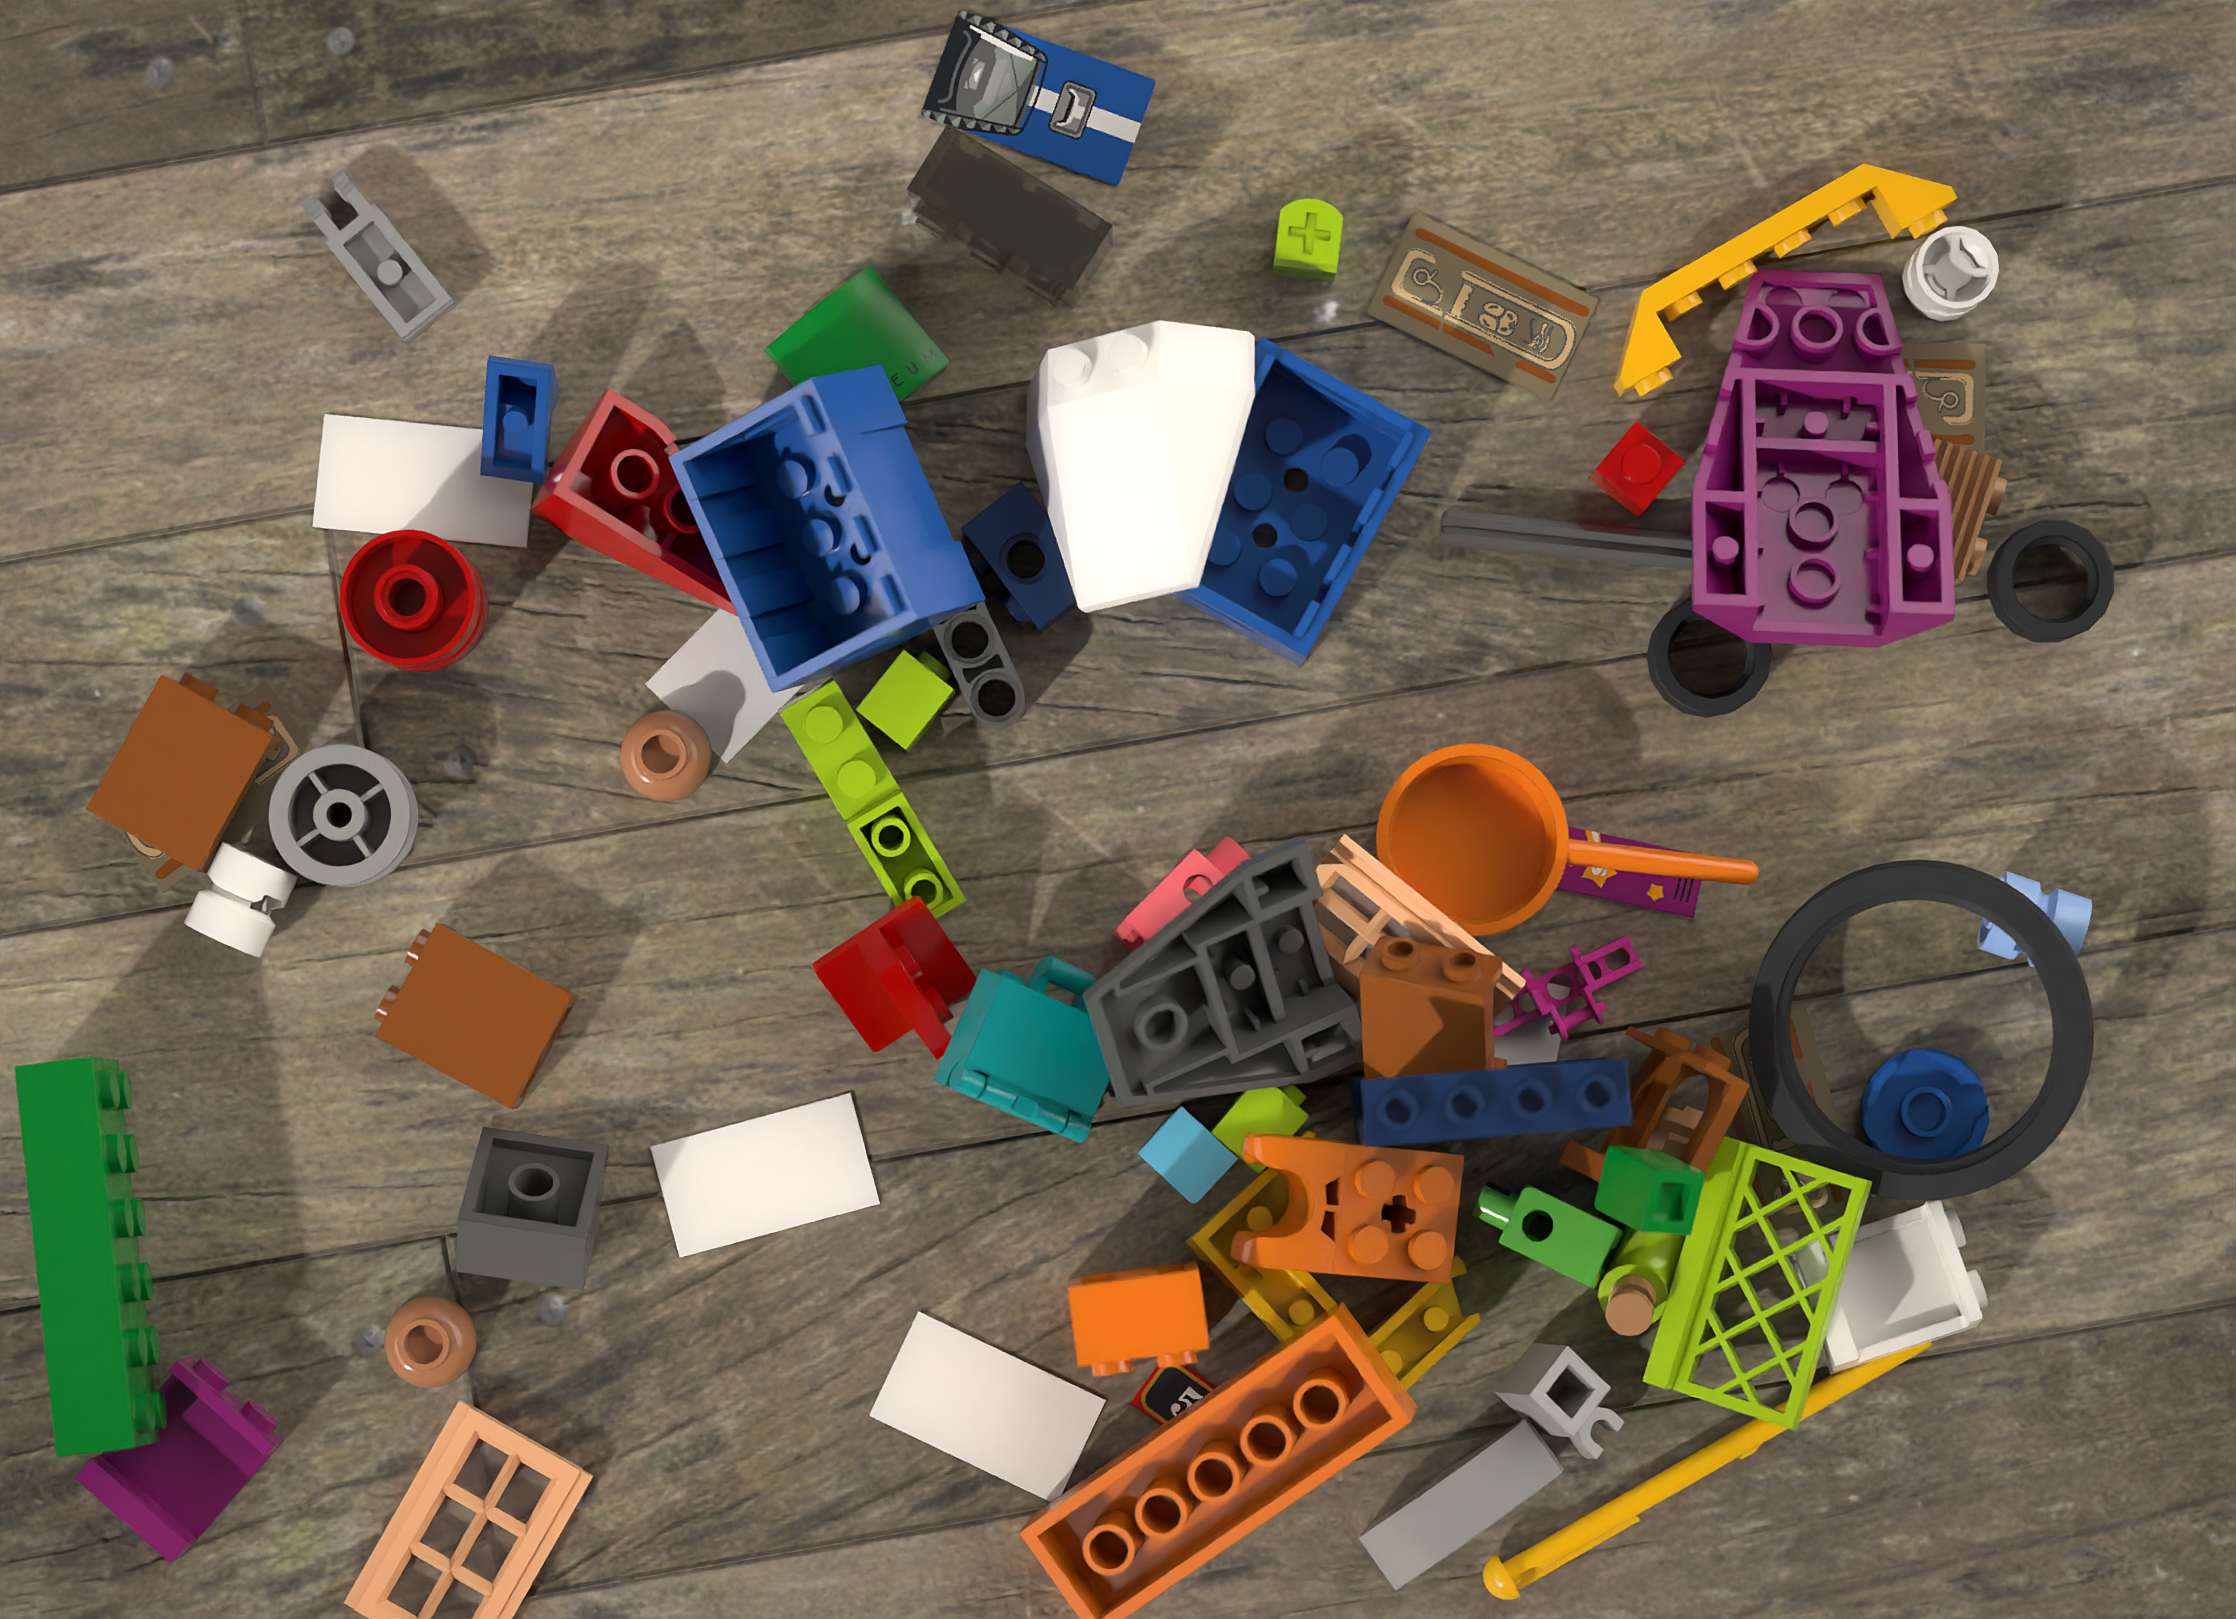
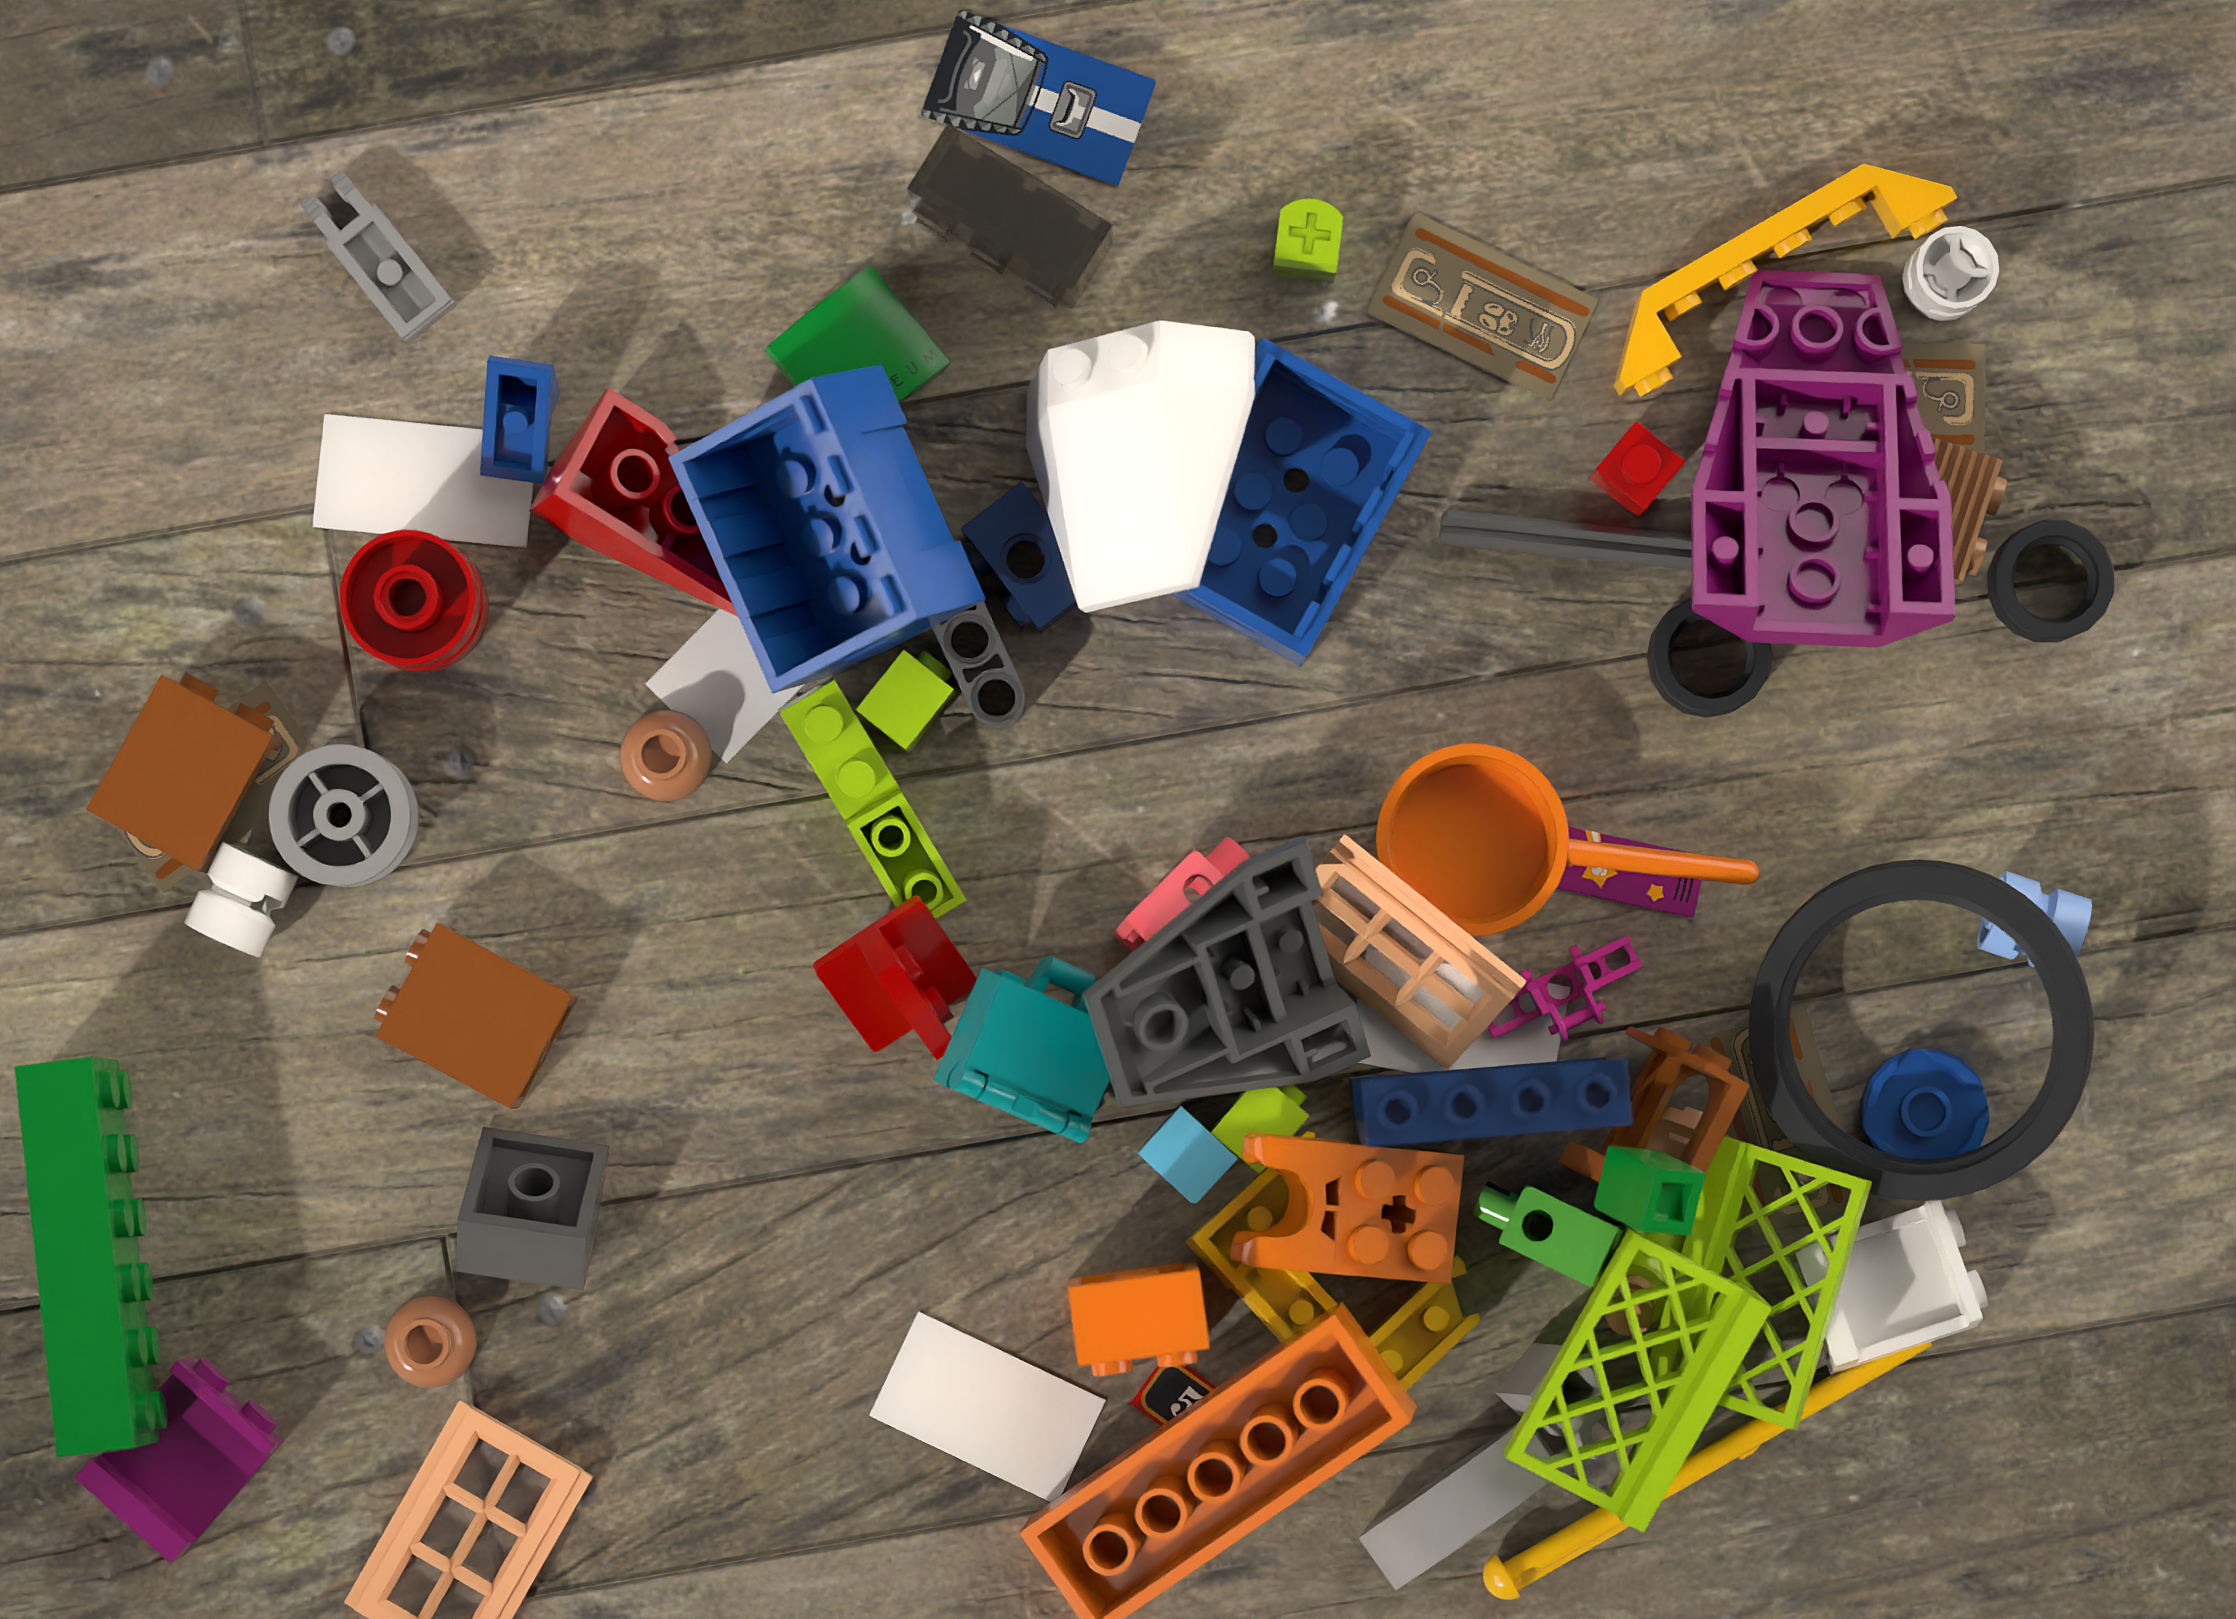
(765, 1175): white sticker -> none
(1427, 1009): dark orange panel -> none
(1689, 1391): none -> lime fence

